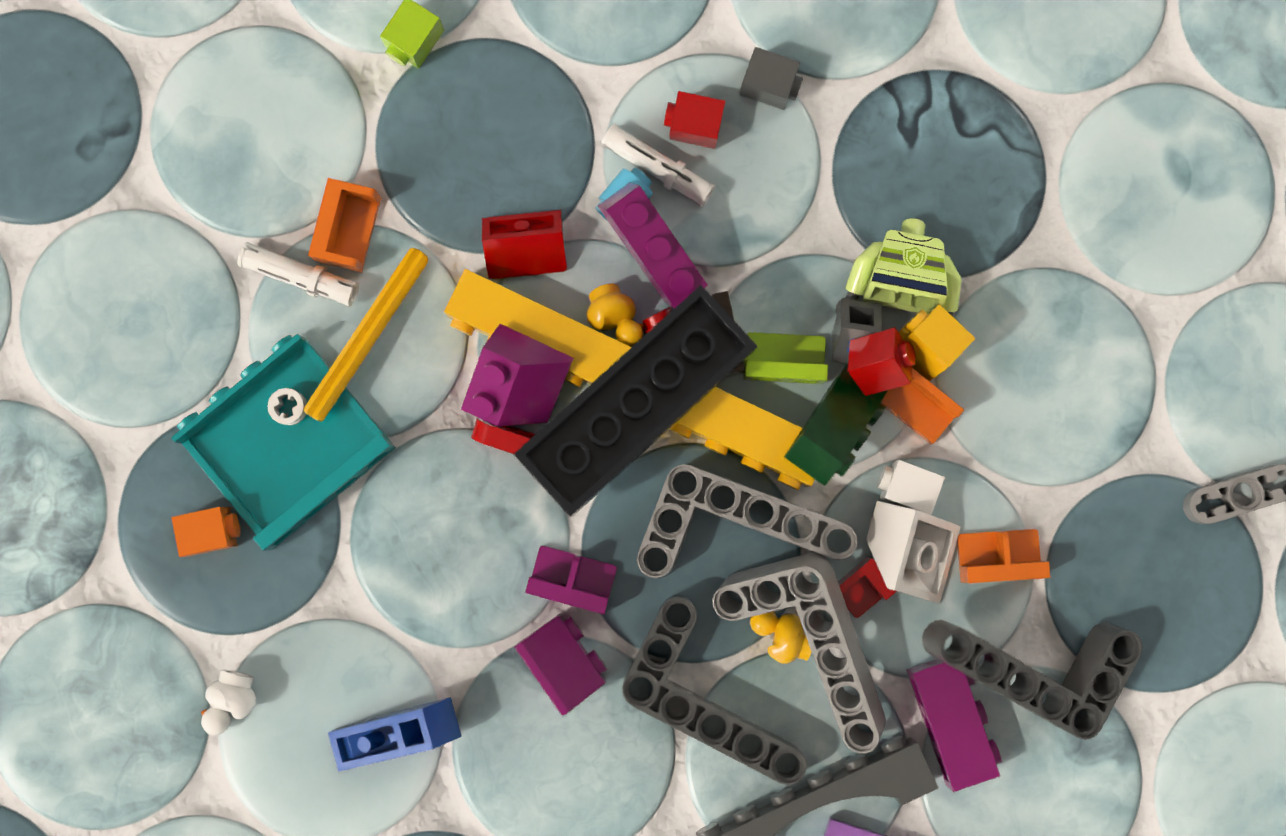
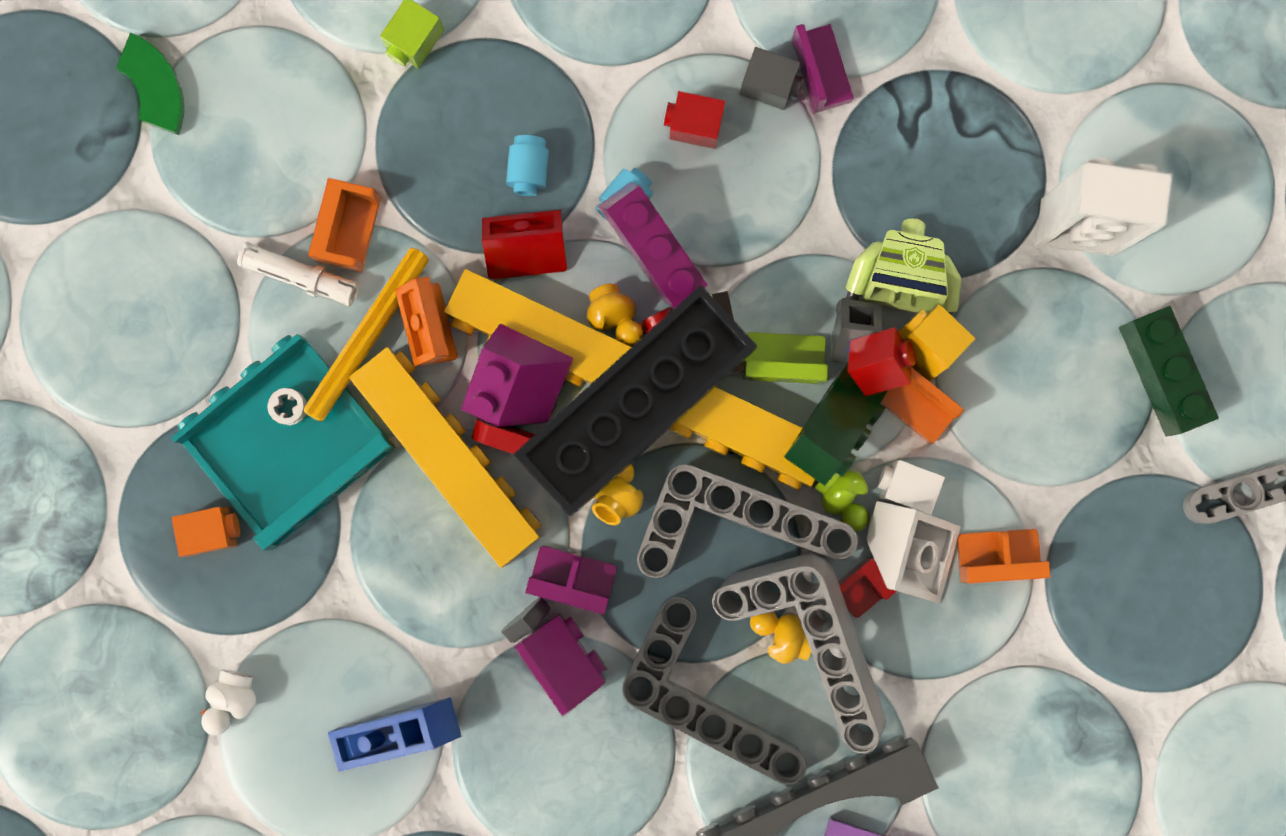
(156, 84): none -> green tile
(425, 322): none -> orange panel
(446, 457): none -> yellow brick
(526, 620): none -> dark grey tile
(527, 165): none -> medium azure brick
(618, 499): none -> yellow animal
(666, 170): white pin -> none
(821, 67): none -> magenta panel
(839, 495): none -> lime animal
(955, 725): magenta brick -> none
(1063, 701): dark grey beam -> none
(1104, 208): none -> white brick
(1168, 372): none -> dark green brick

